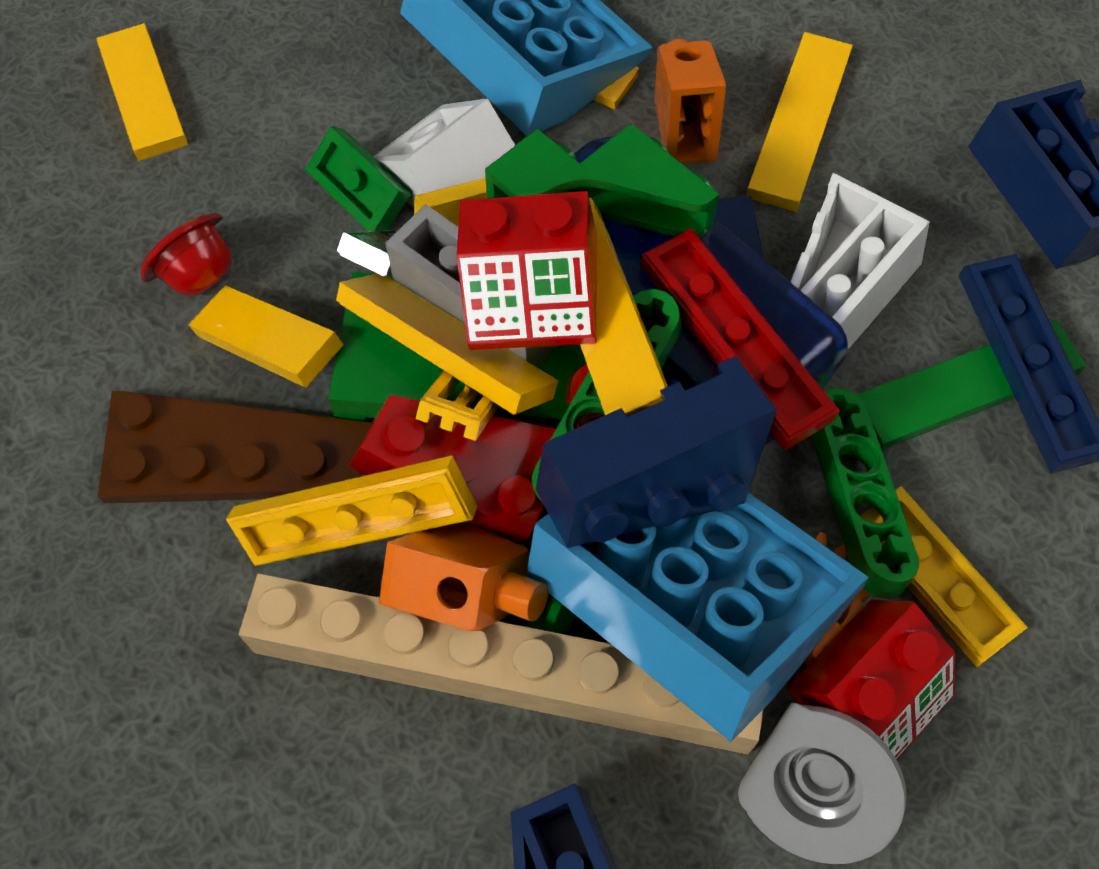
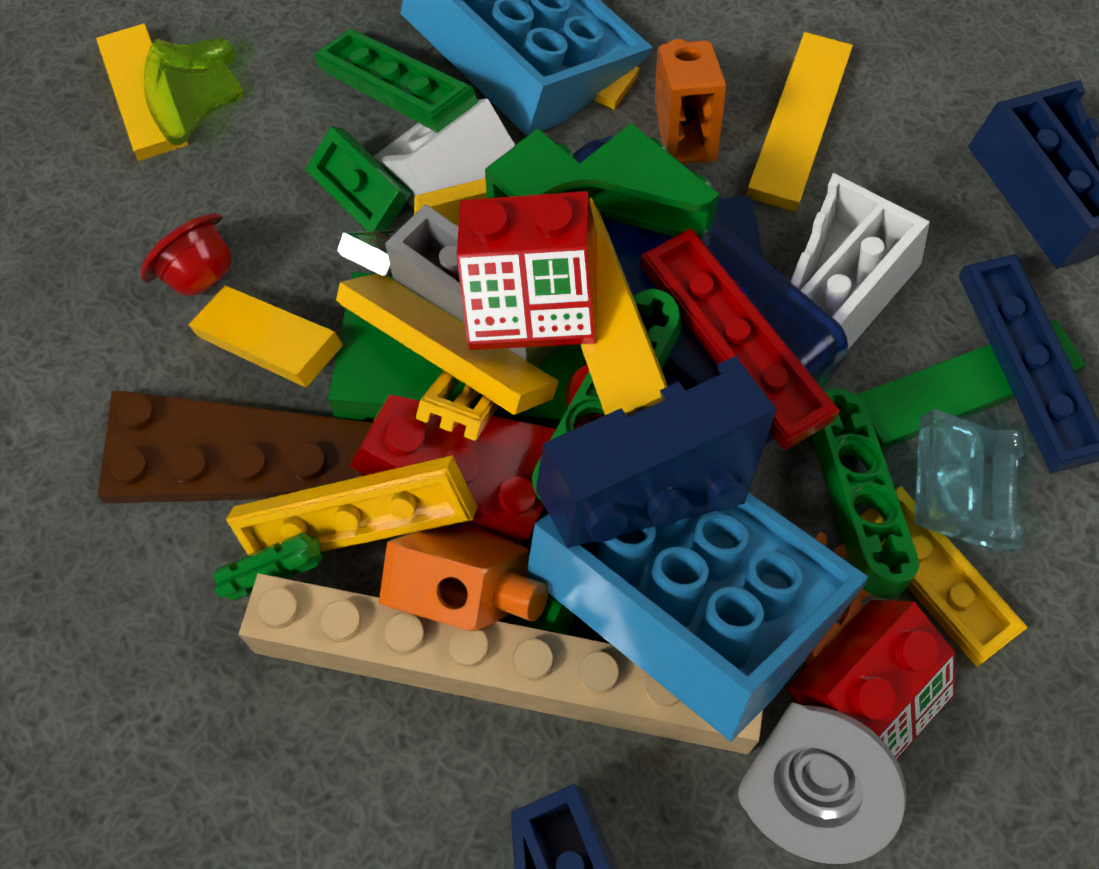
(188, 84): none -> clear neon green arm
(277, 560): none -> green axle
(396, 79): none -> green tile
(952, 481): none -> clear light blue plate

